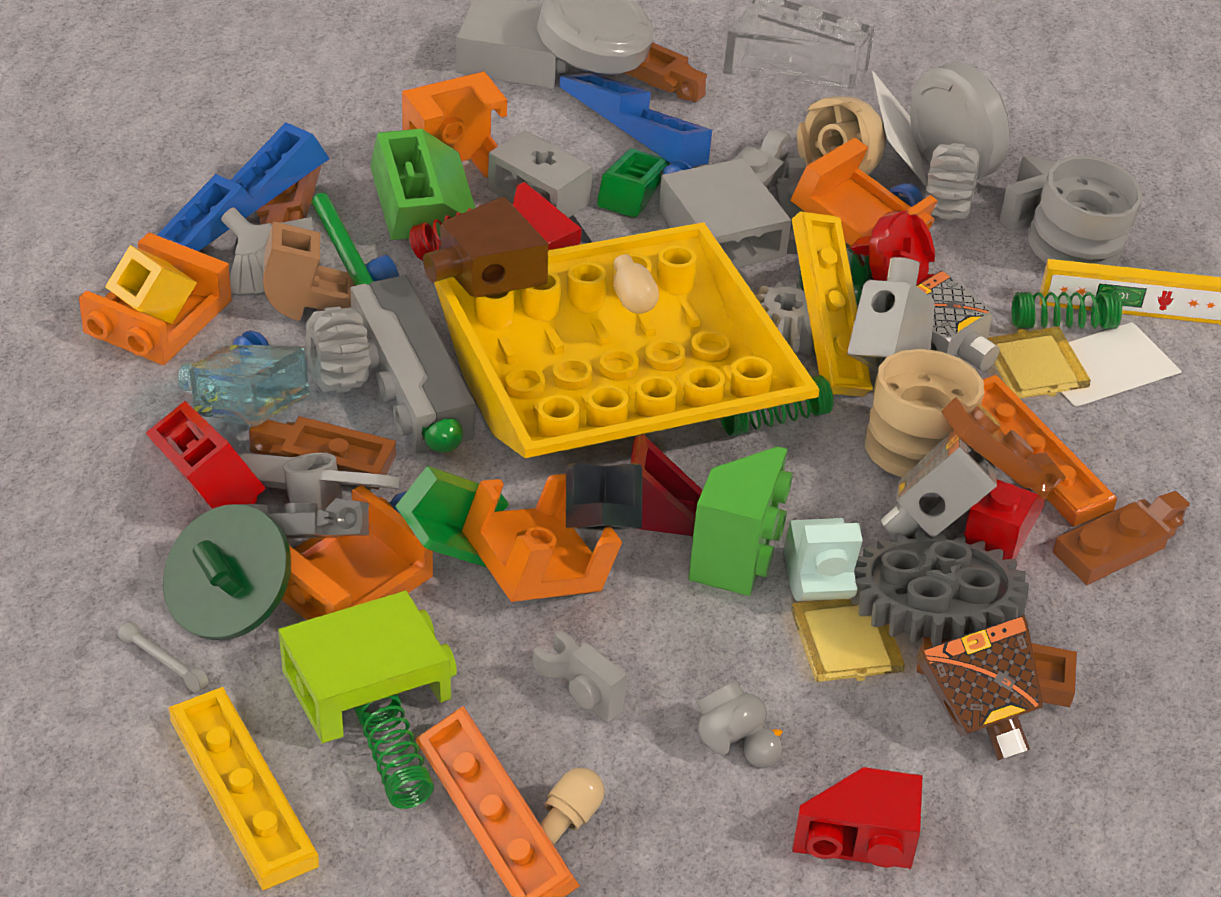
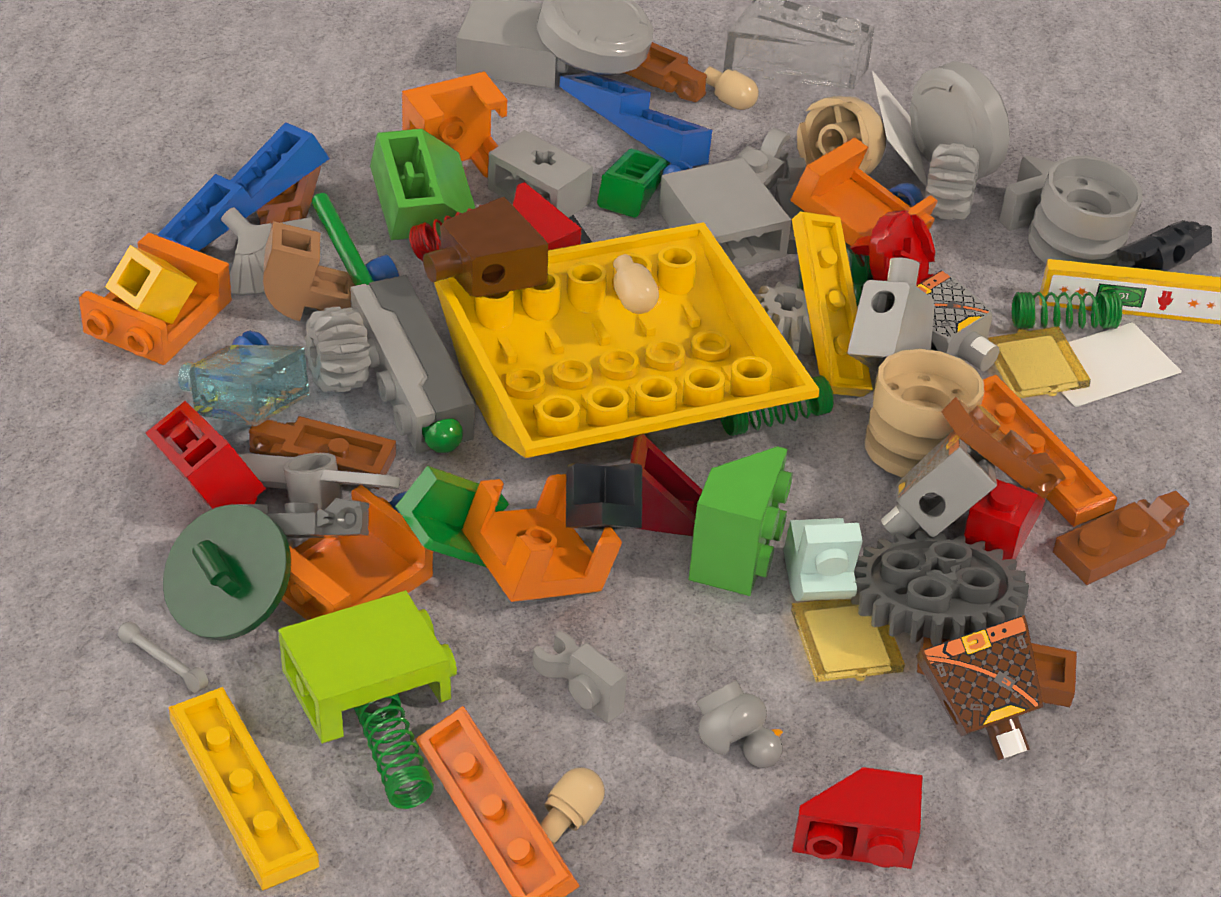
(733, 88): none -> tan cylinder
(1167, 246): none -> black hinge

